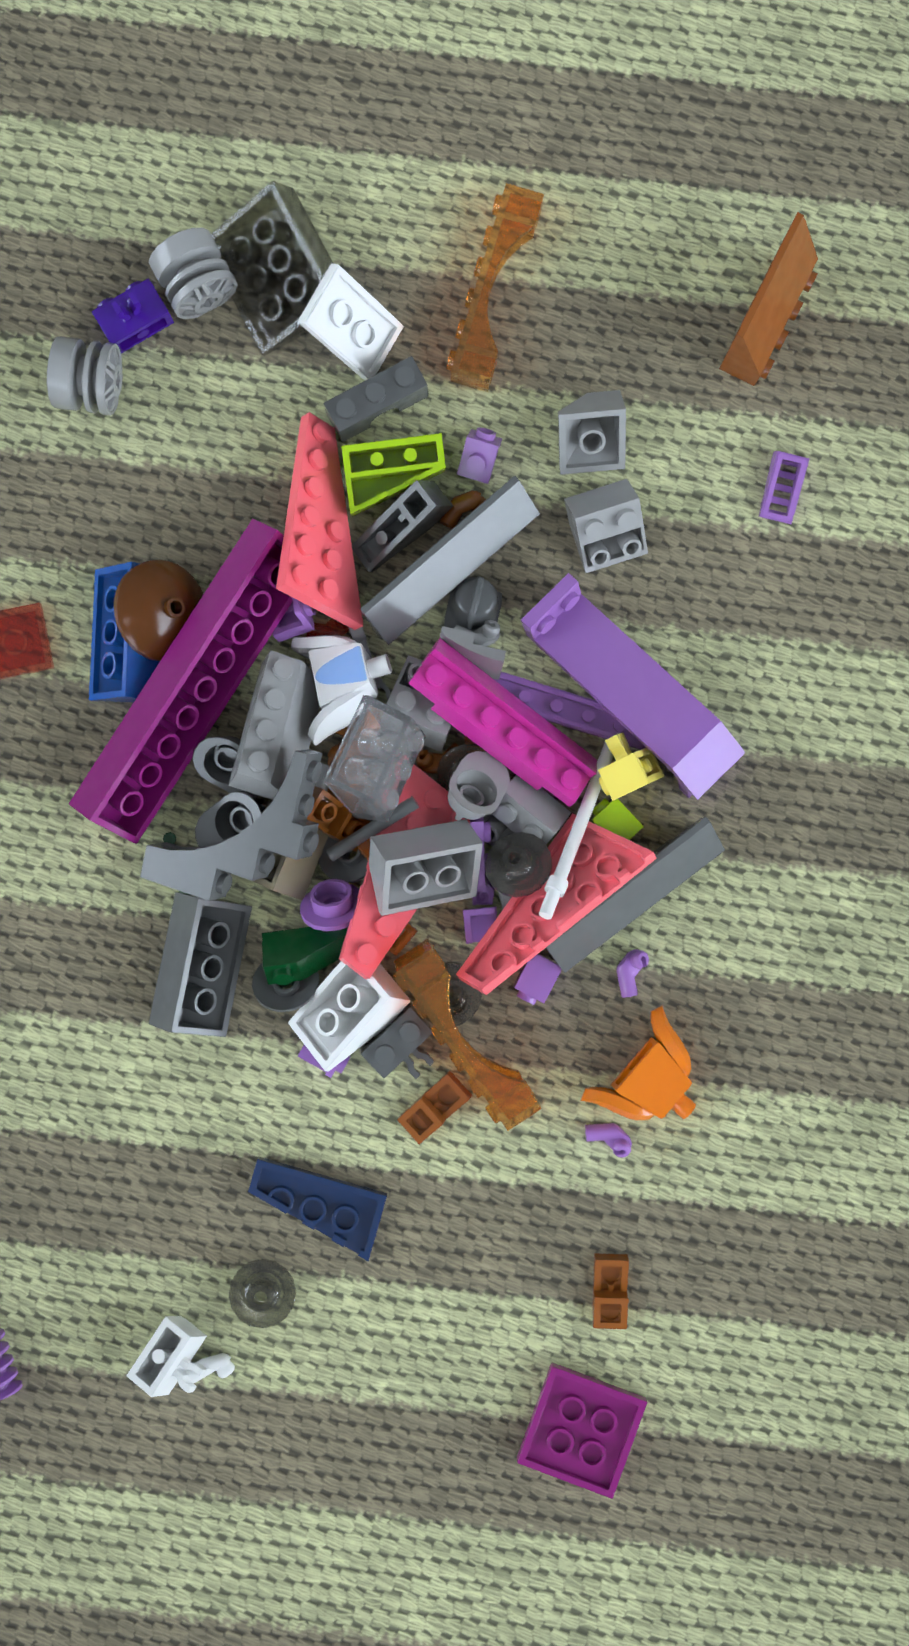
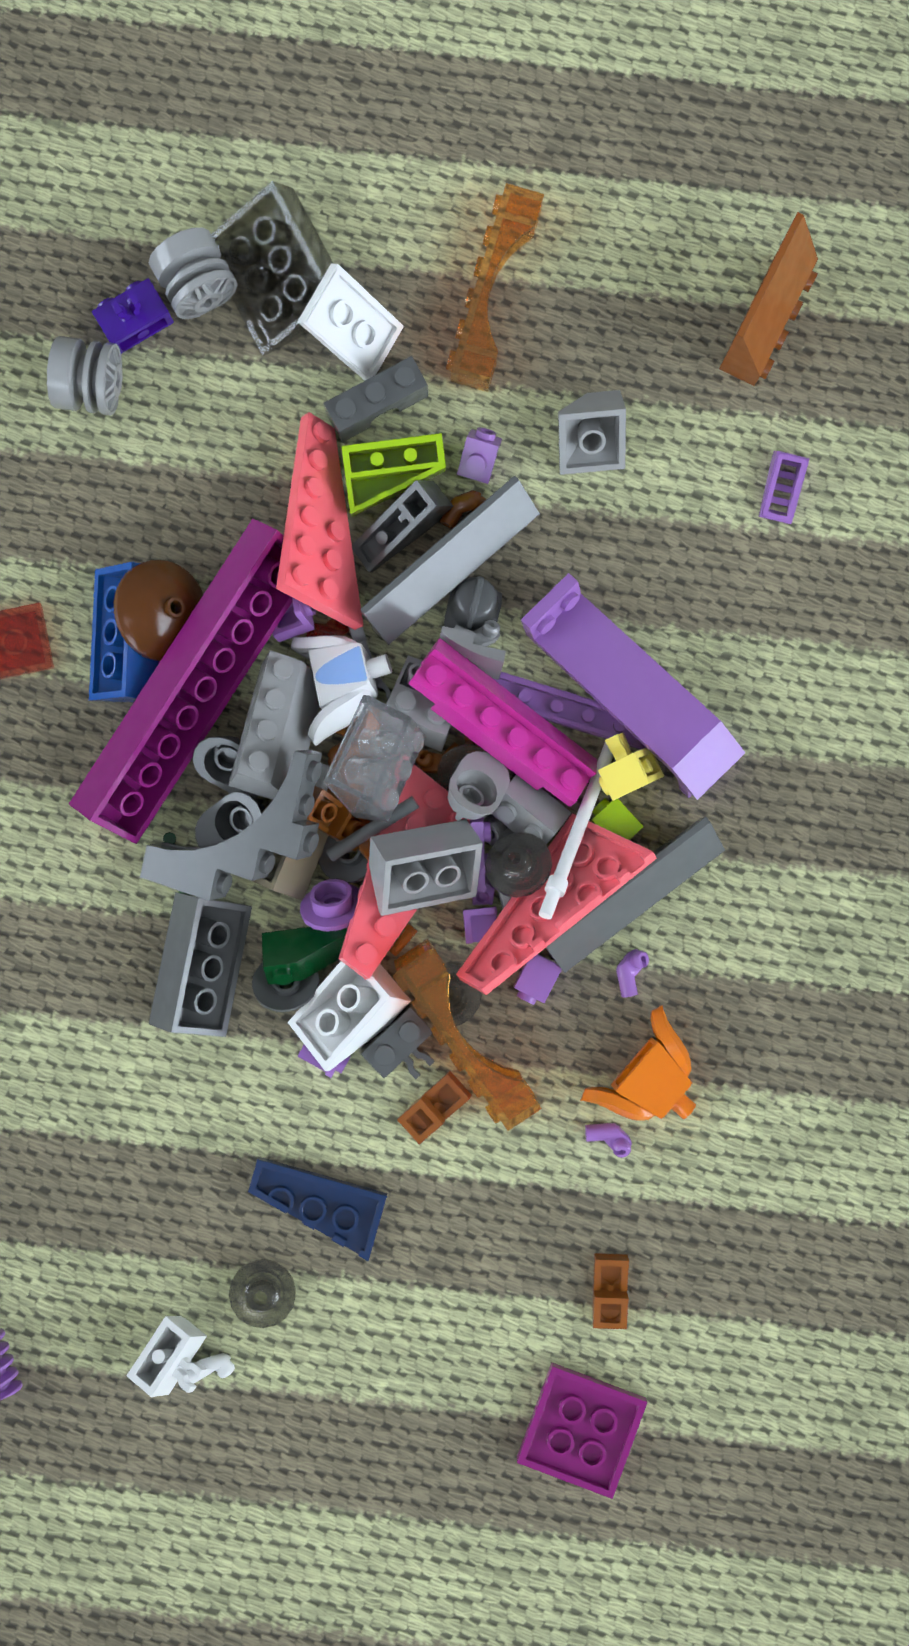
(607, 525): light grey slope -> none

